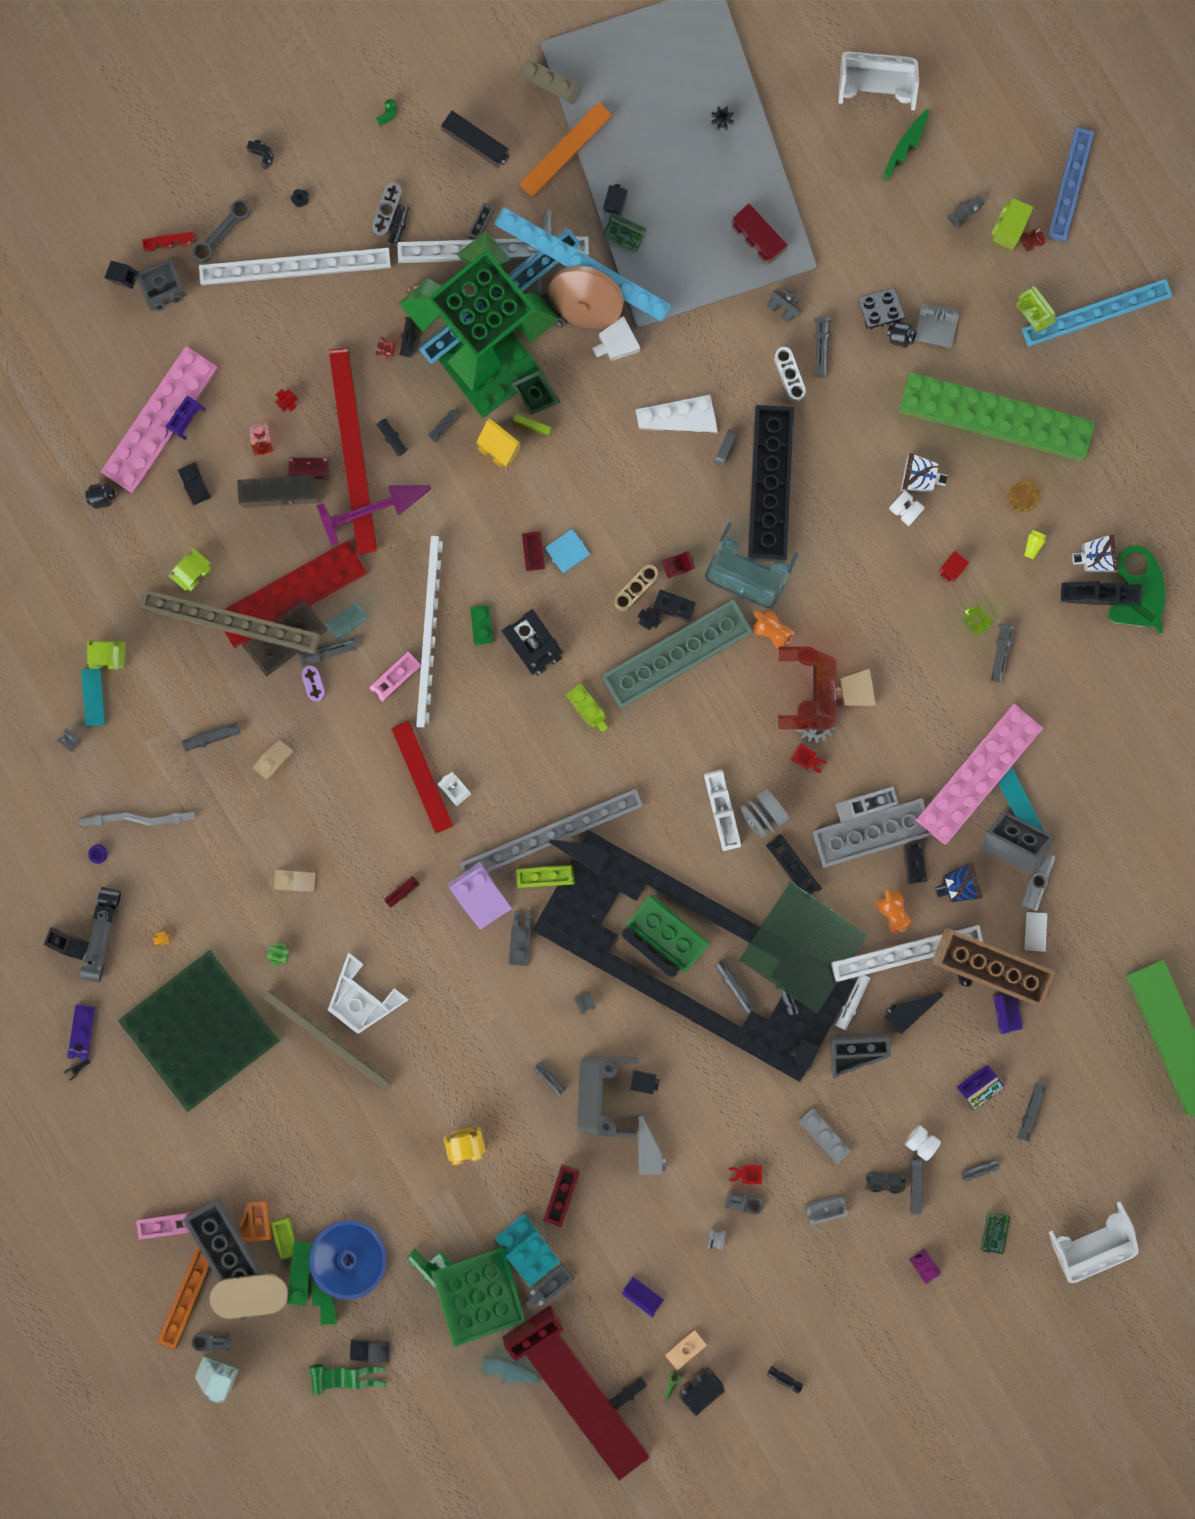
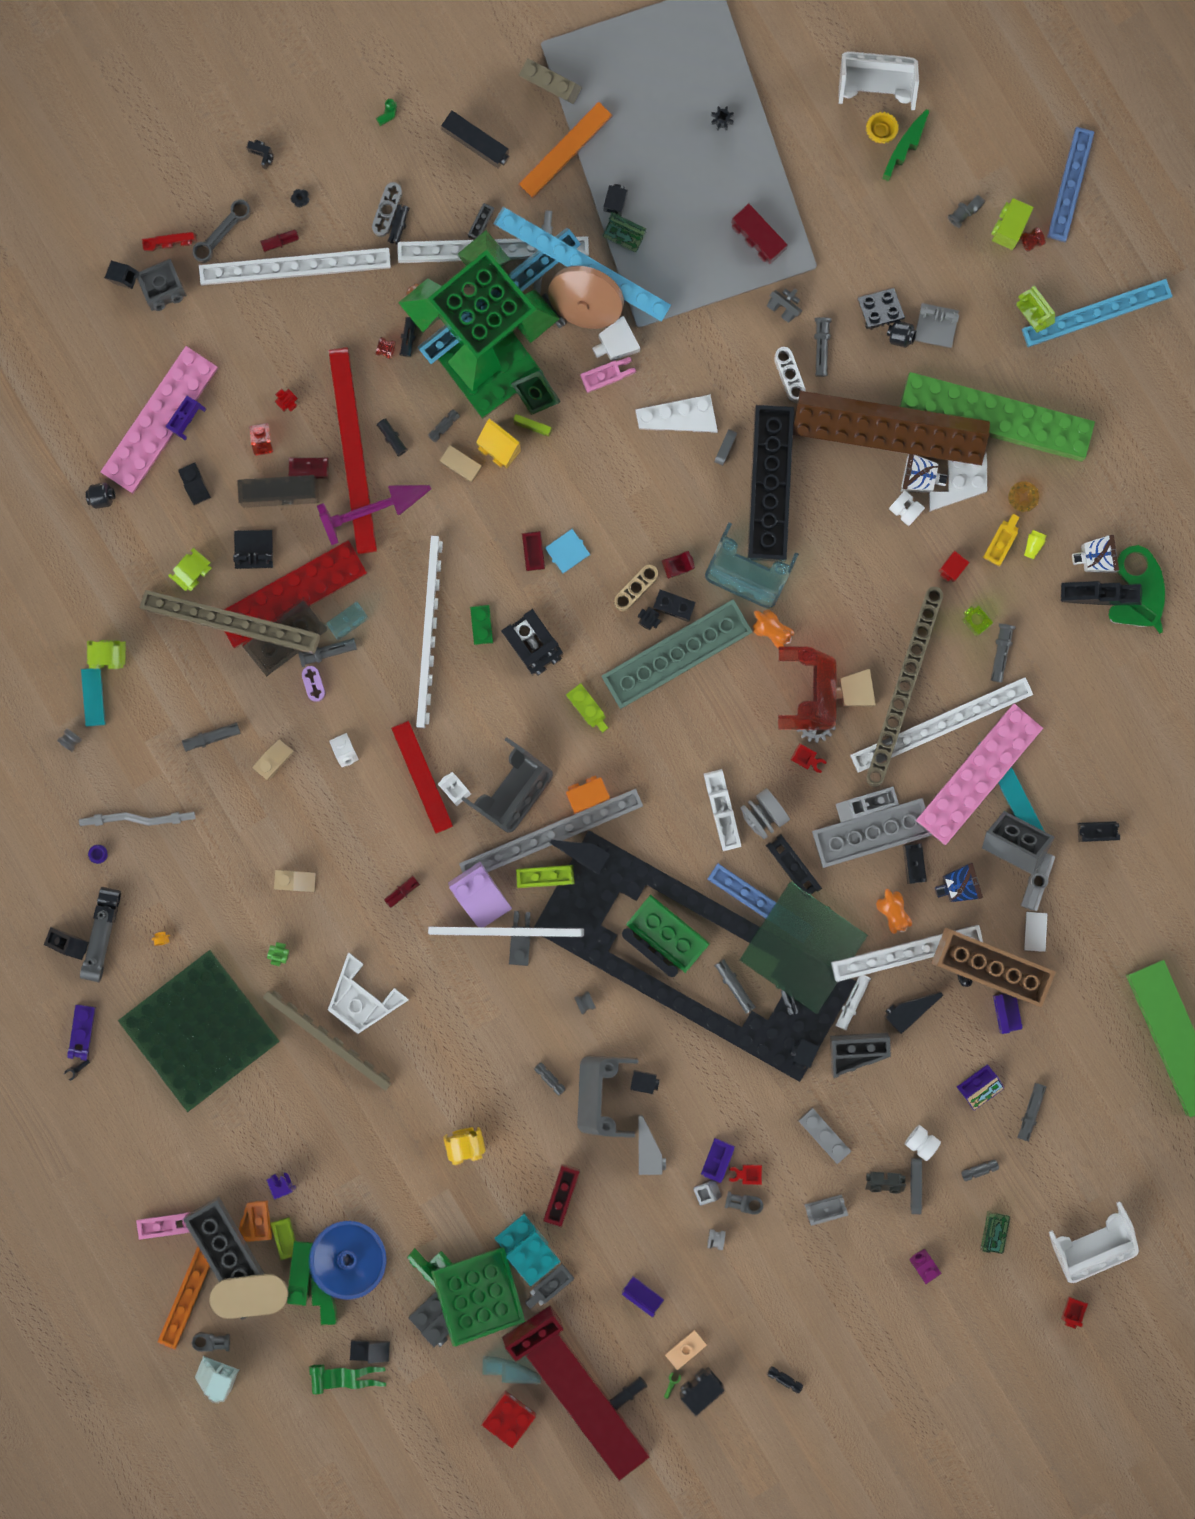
(253, 549): none -> black hinge
(279, 240): none -> dark red axle
(280, 1187): none -> dark purple hinge
(343, 750): none -> white bracket
(396, 676): bright pink plate -> none
(431, 1321): none -> dark grey plate
(460, 463): none -> tan tile
(505, 931): none -> white tile
(508, 1419): none -> red piece
(516, 792): none -> dark grey windscreen
(587, 795): none -> orange brick
(605, 375): none -> bright pink hinge
(707, 1192): none -> light grey slope
(717, 1160): none -> dark purple hinge
(741, 890): none -> medium blue tile
(882, 127): none -> yellow hat
(891, 428): none -> reddish brown brick
(909, 678): none -> dark tan beam
(947, 722): none -> white plate
(964, 482): none -> white wing
(1002, 541): none -> yellow hinge
(1074, 1312): none -> red bracket
(1098, 831): none -> black hinge

